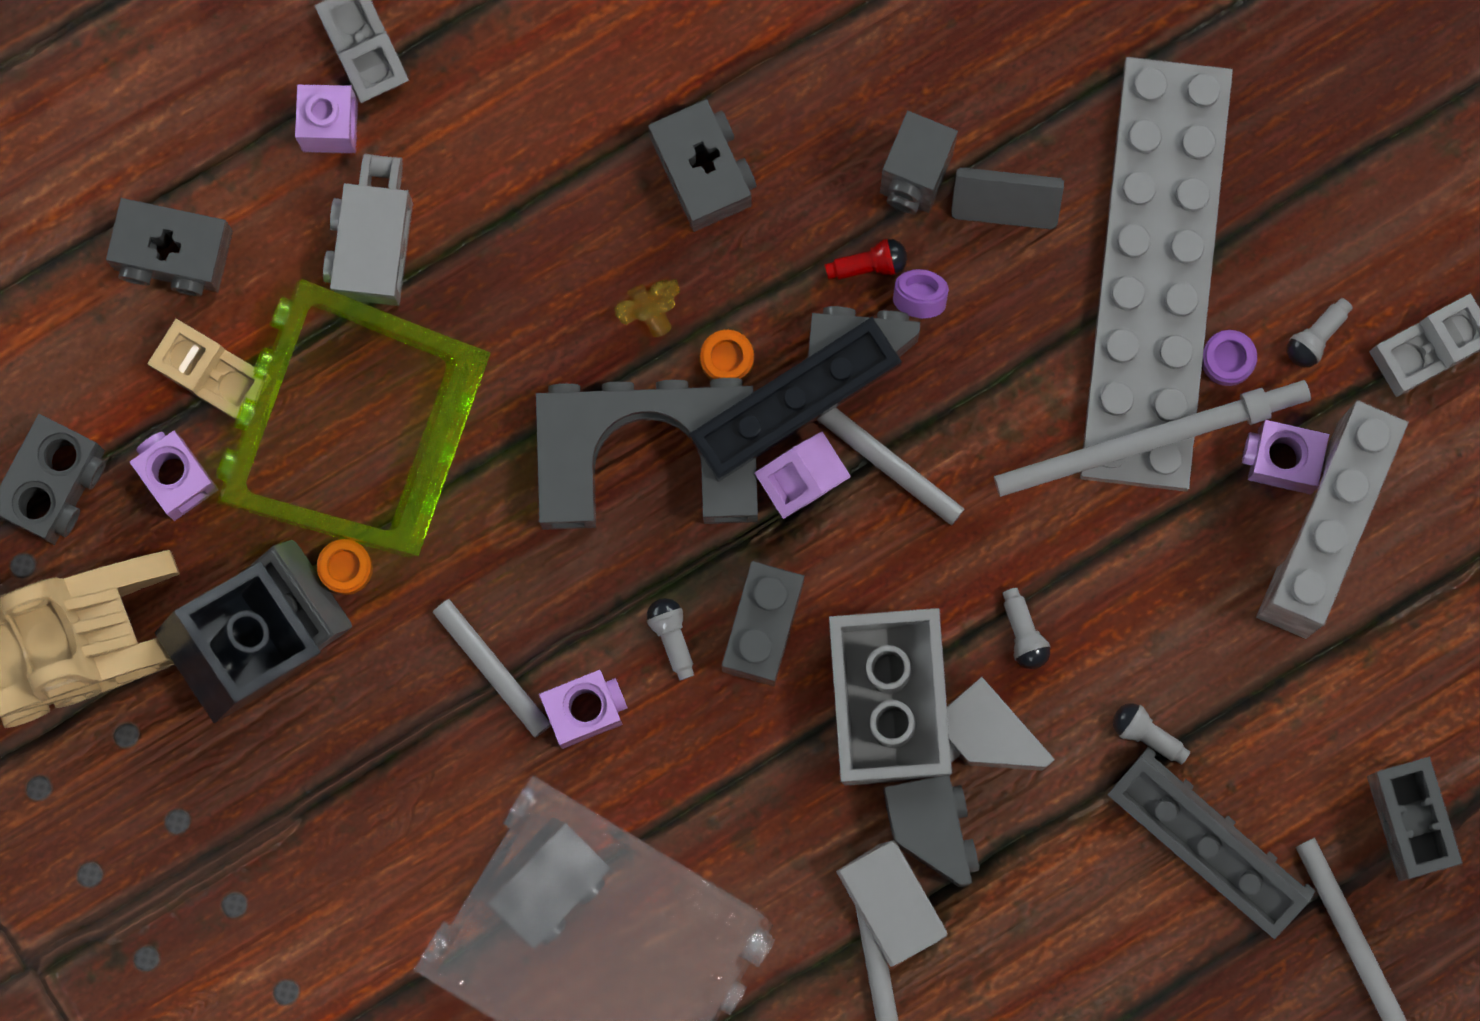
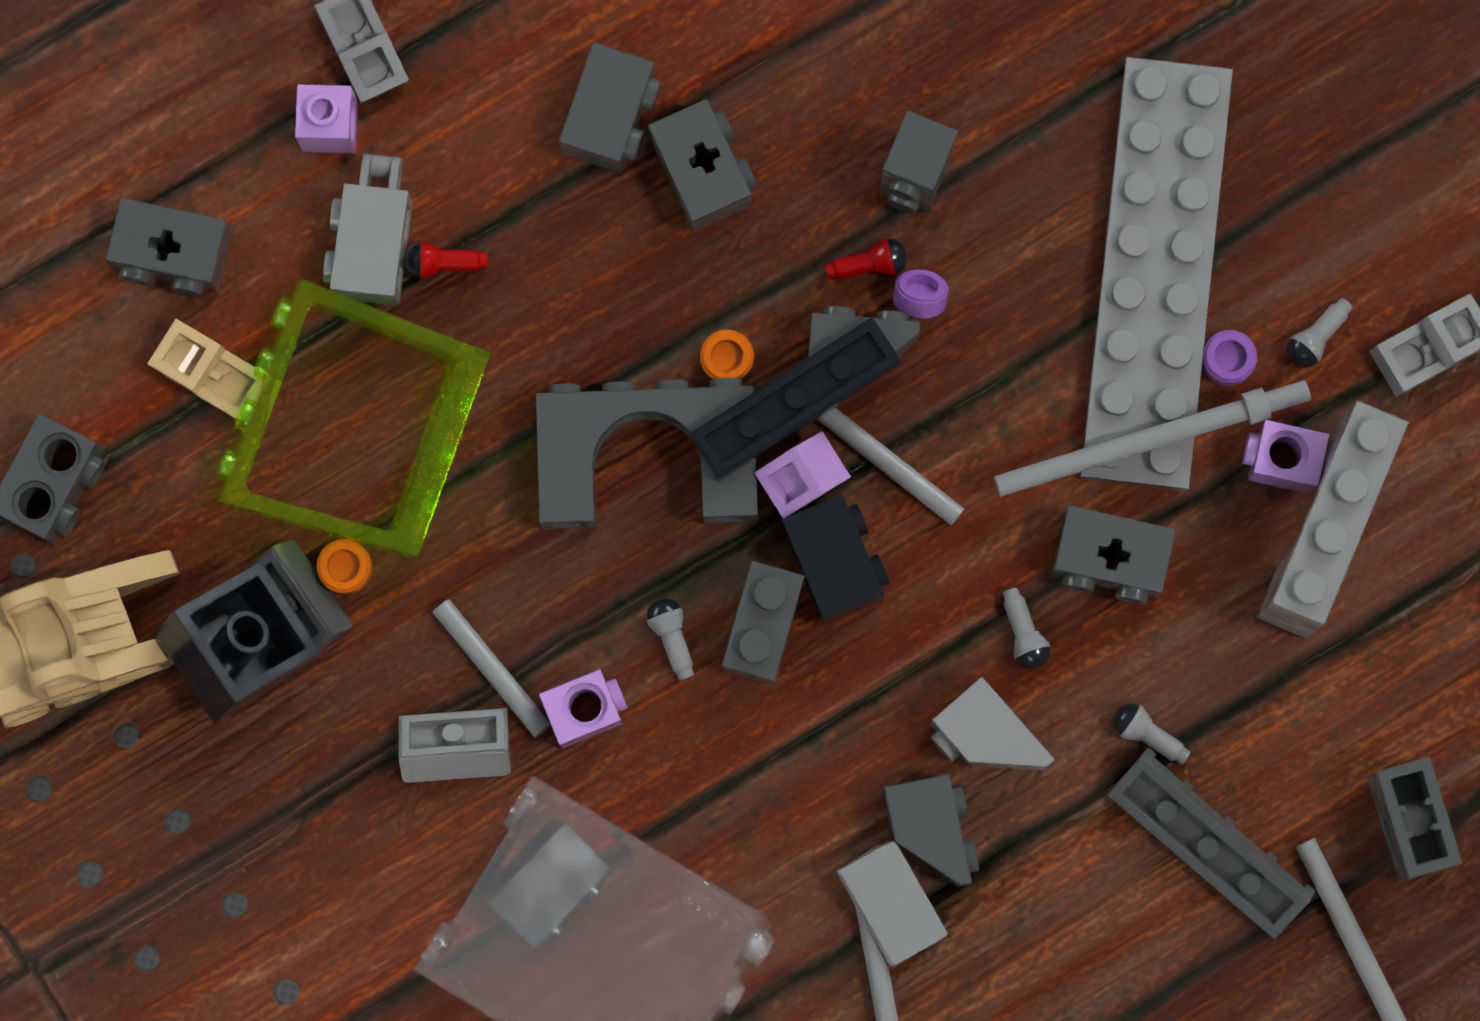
(189, 490): lavender brick -> none
(426, 260): none -> red piece
(454, 745): none -> light grey slope
(609, 108): none -> dark grey brick
(650, 306): clear yellow plant -> none
(834, 558): none -> black brick
(890, 696): light grey slope -> none
(1007, 198): dark grey slope -> none
(1141, 543): none -> dark grey brick

